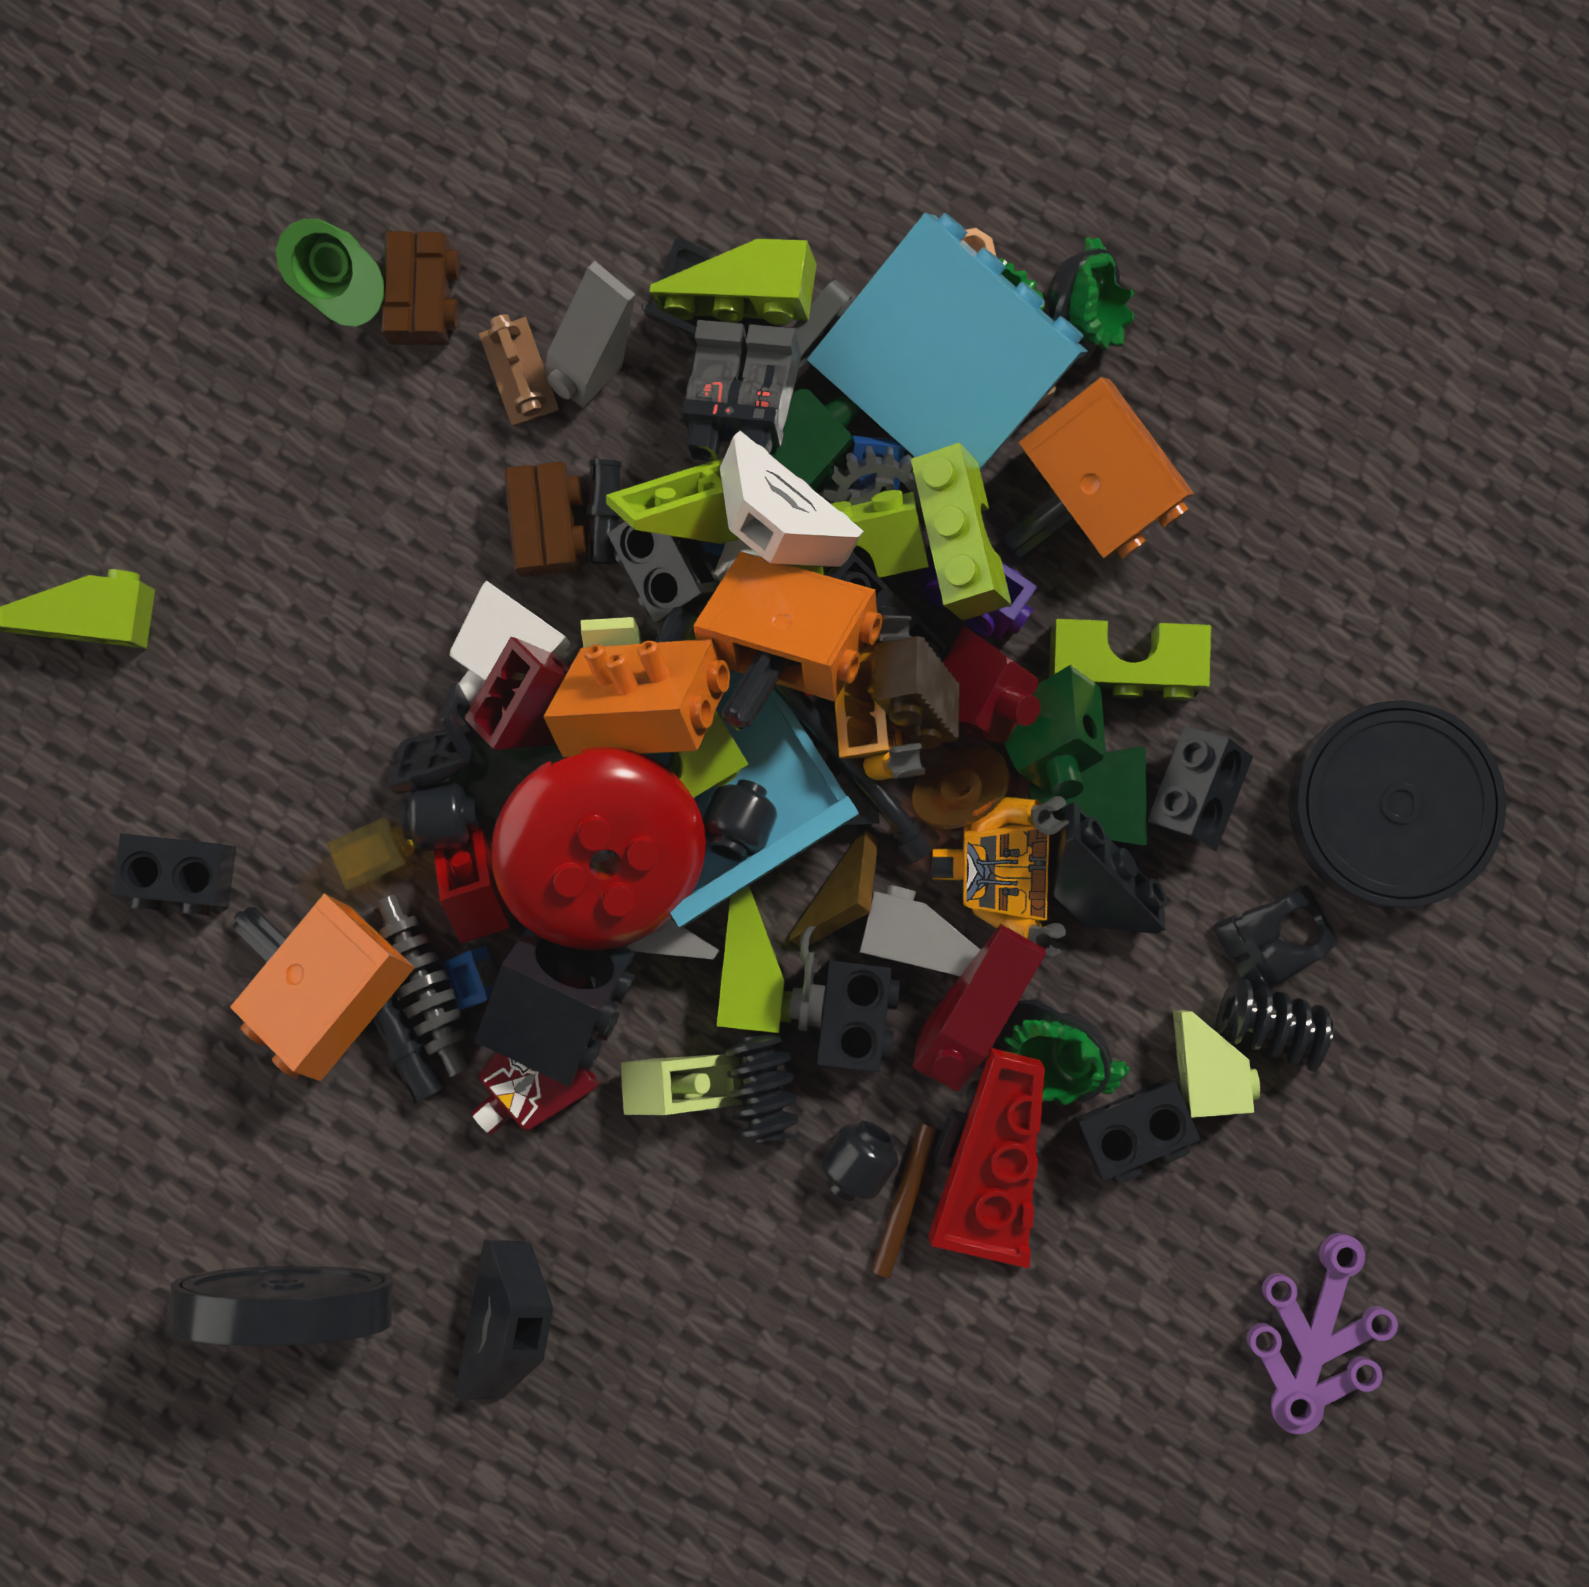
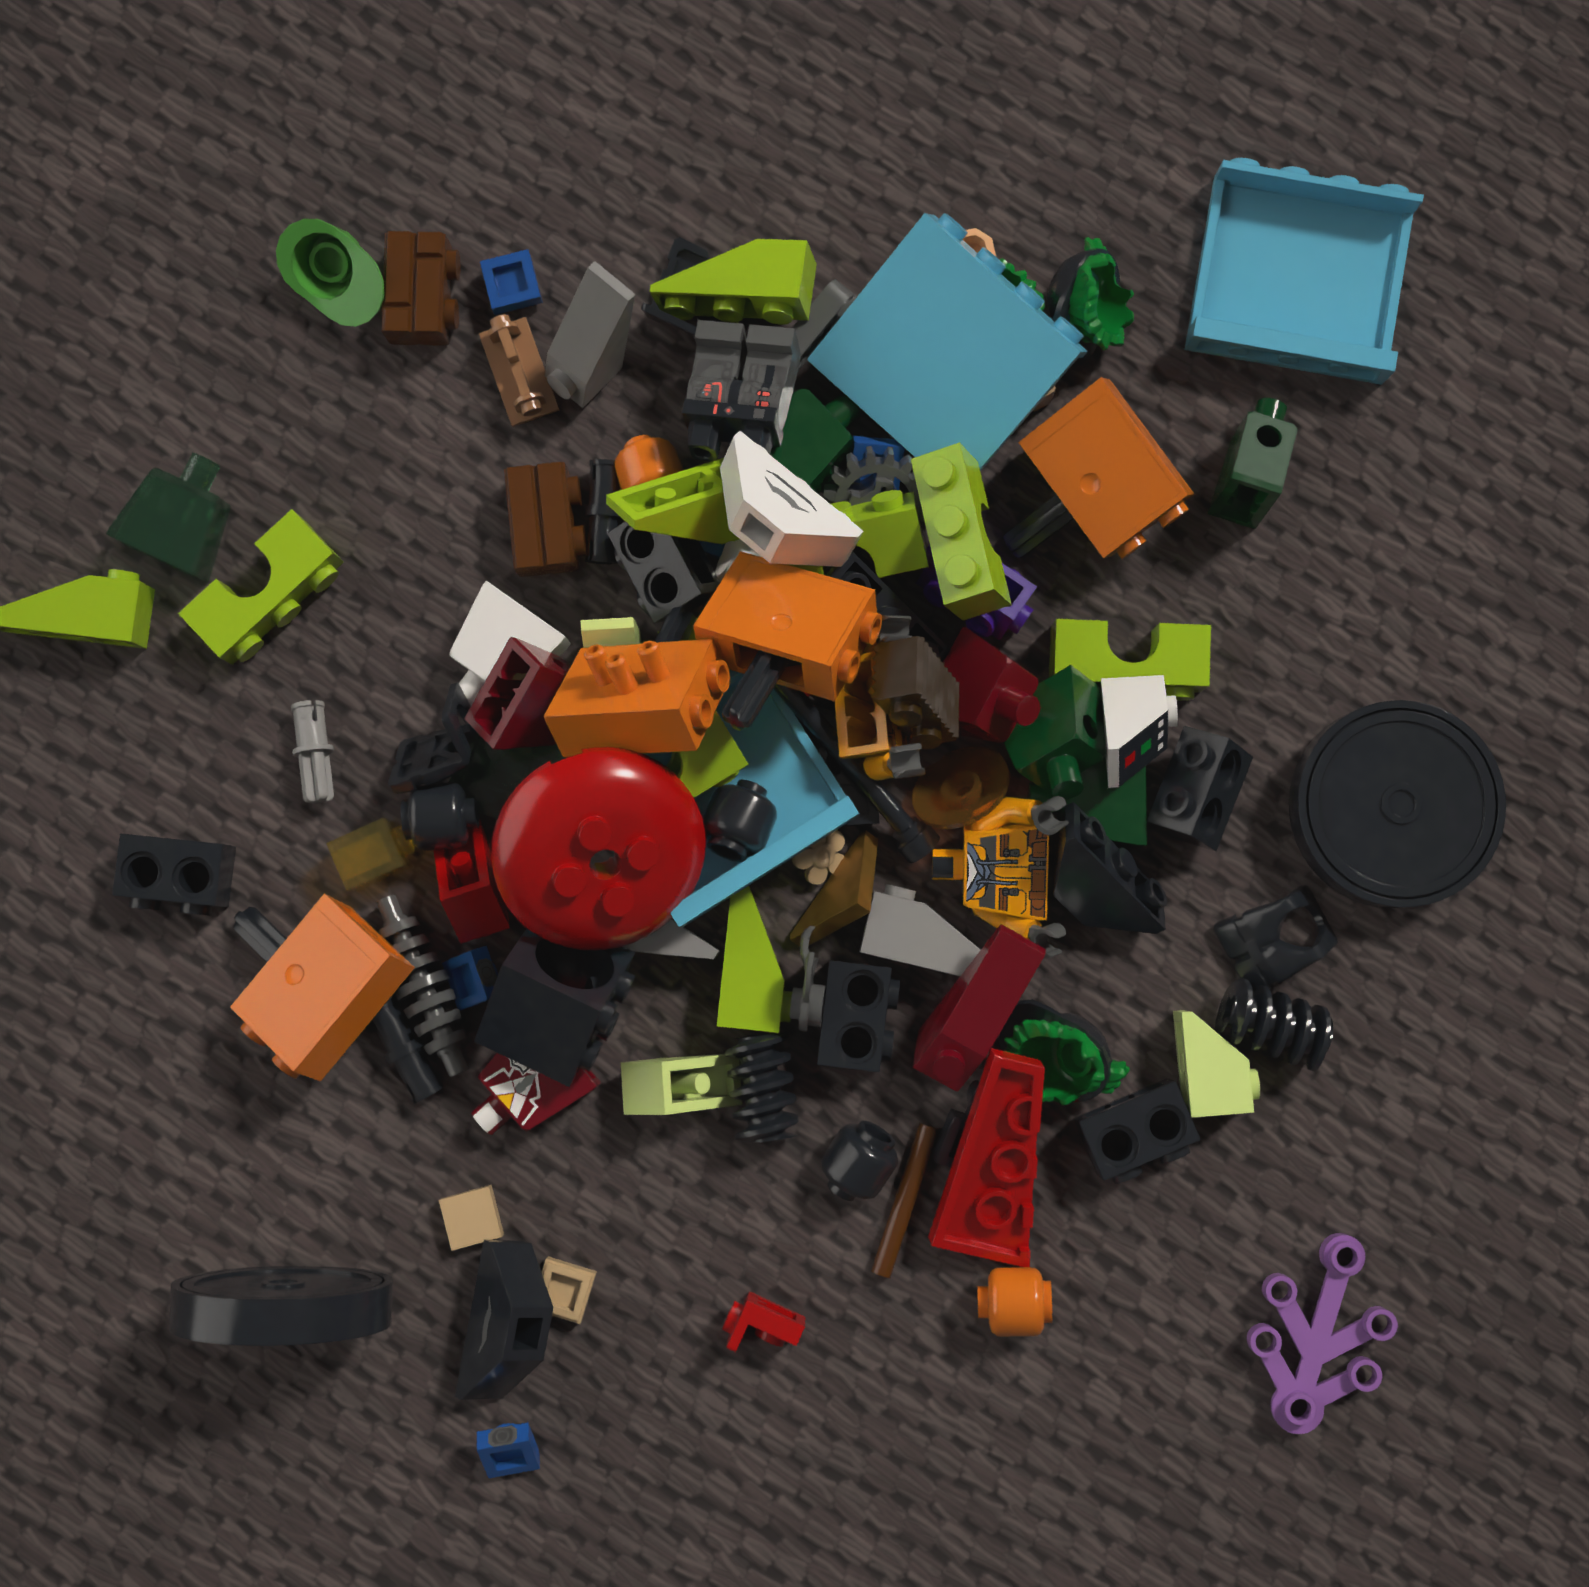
(176, 518): none -> clear green torso
(298, 566): none -> lime arch
(313, 751): none -> light grey axle
(471, 1217): none -> tan tile
(508, 1449): none -> blue plate
(511, 282): none -> blue plate
(568, 1288): none -> tan tile
(645, 460): none -> orange head
(772, 1322): none -> red bracket
(821, 858): none -> tan plant
(1016, 1302): none -> orange head
(1135, 723): none -> white slope
(1255, 465): none -> dark green torso
(1302, 271): none -> medium azure panel

